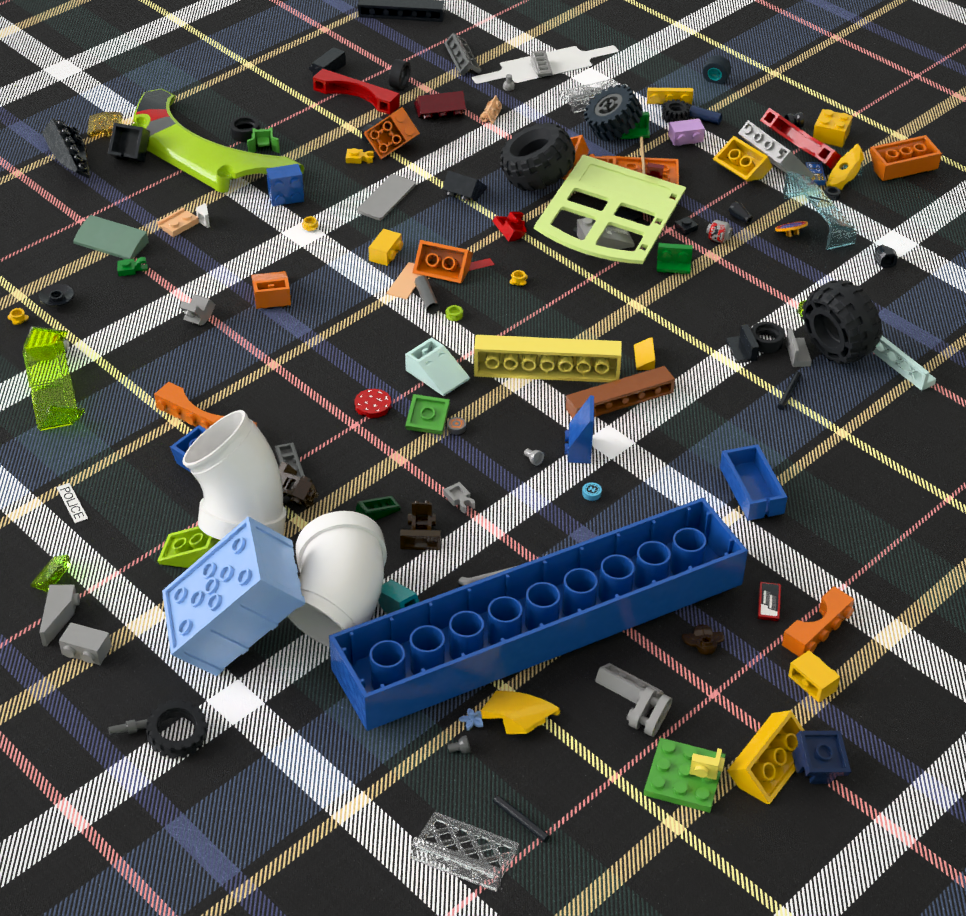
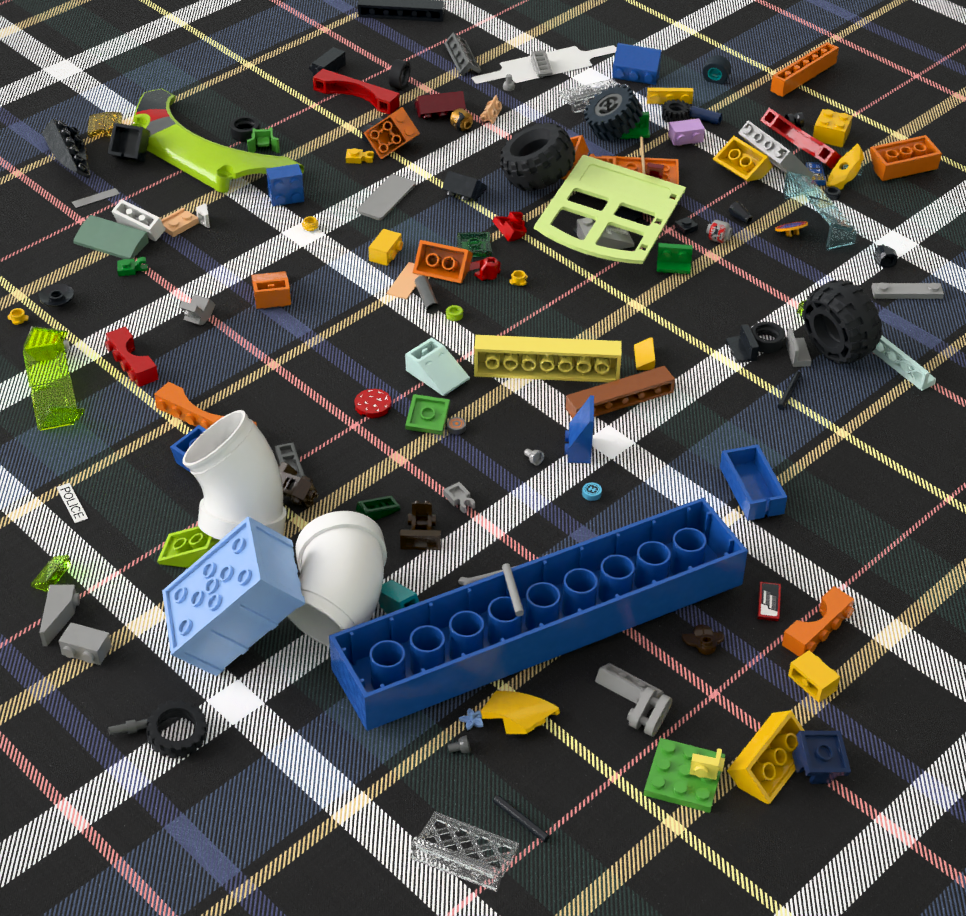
(84, 201): none -> light grey sticker
(138, 218): none -> white brick
(139, 368): none -> red arch
(461, 119): none -> pearl gold head
(477, 242): none -> clear green tile
(488, 269): none -> red piece
(512, 589): none -> light grey bar
(637, 63): none -> blue slope
(804, 69): none -> orange brick
(907, 291): none -> light grey plate

